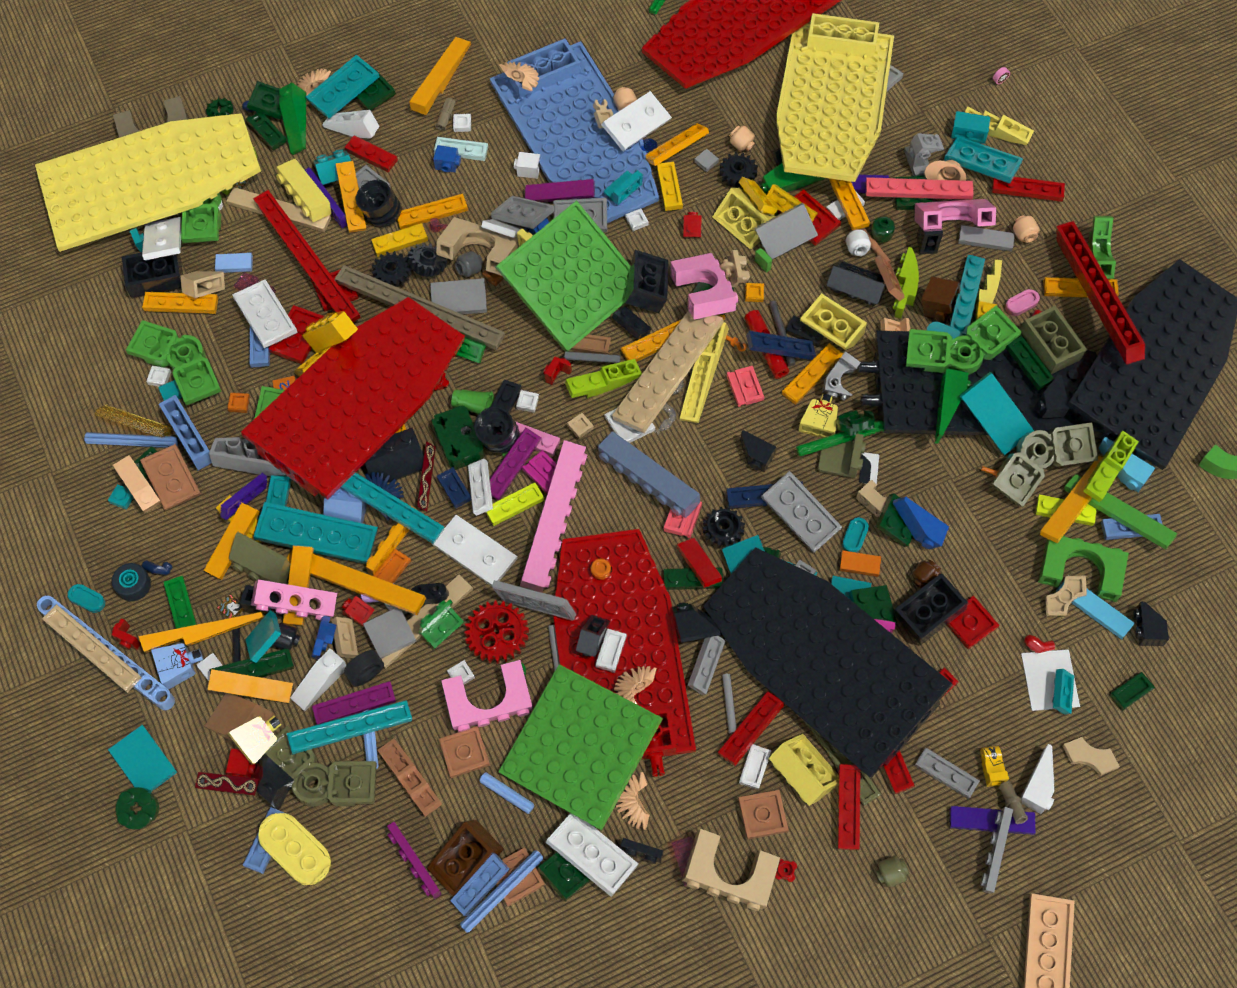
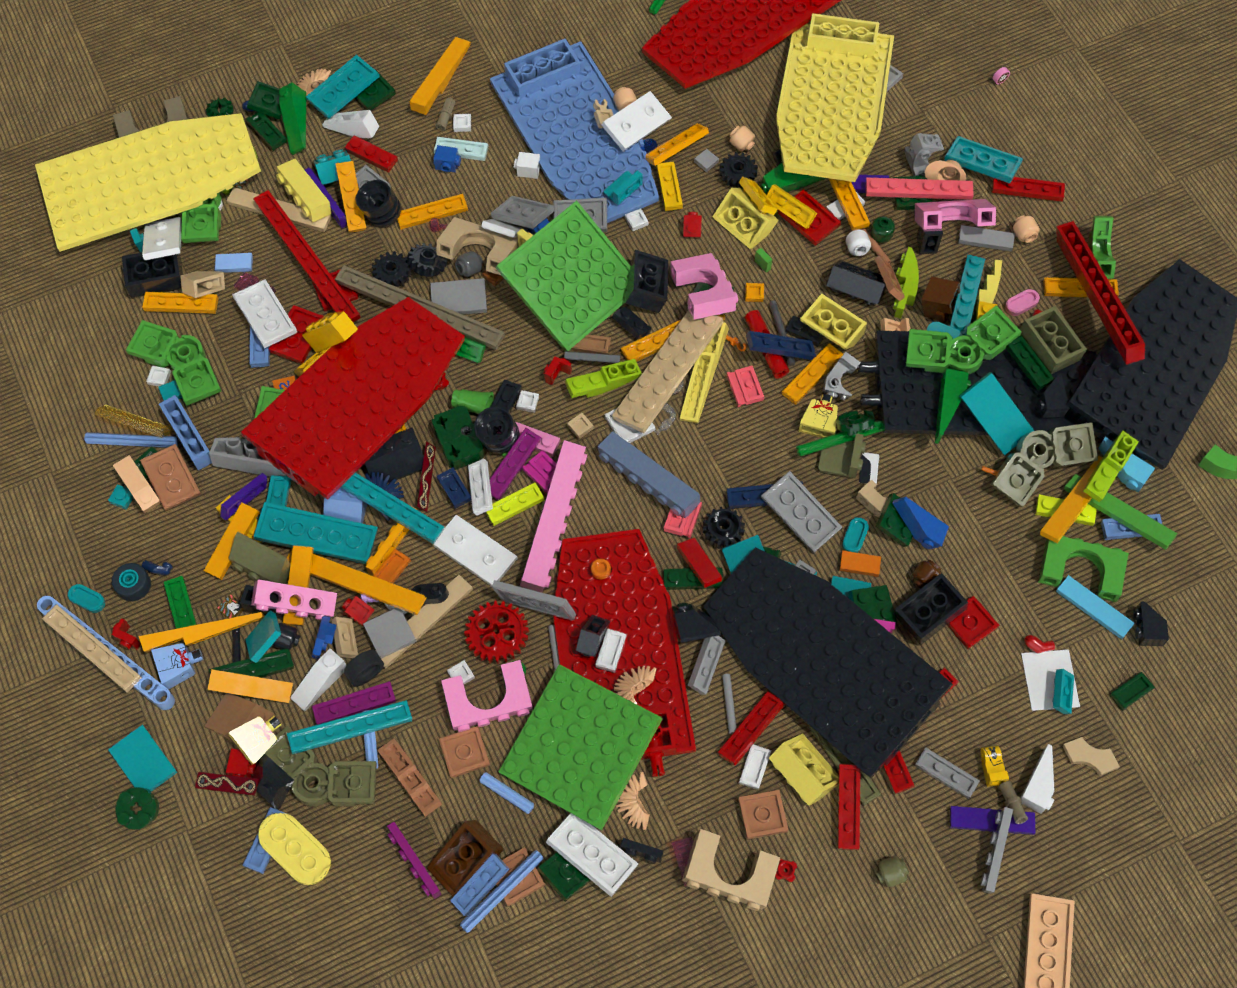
(208, 663): white tile -> none
(238, 402): orange tile -> none
(399, 239): yellow plate -> none
(440, 625): green bracket -> none
(522, 74): light nougat hair -> none
(561, 190): magenta tile -> none
(732, 268): tan hips -> none
(757, 451): black slope -> none
(786, 231): light grey tile -> none
(971, 127): teal panel -> none
(1005, 128): light yellow slope -> none
(1058, 603): tan tile -> none

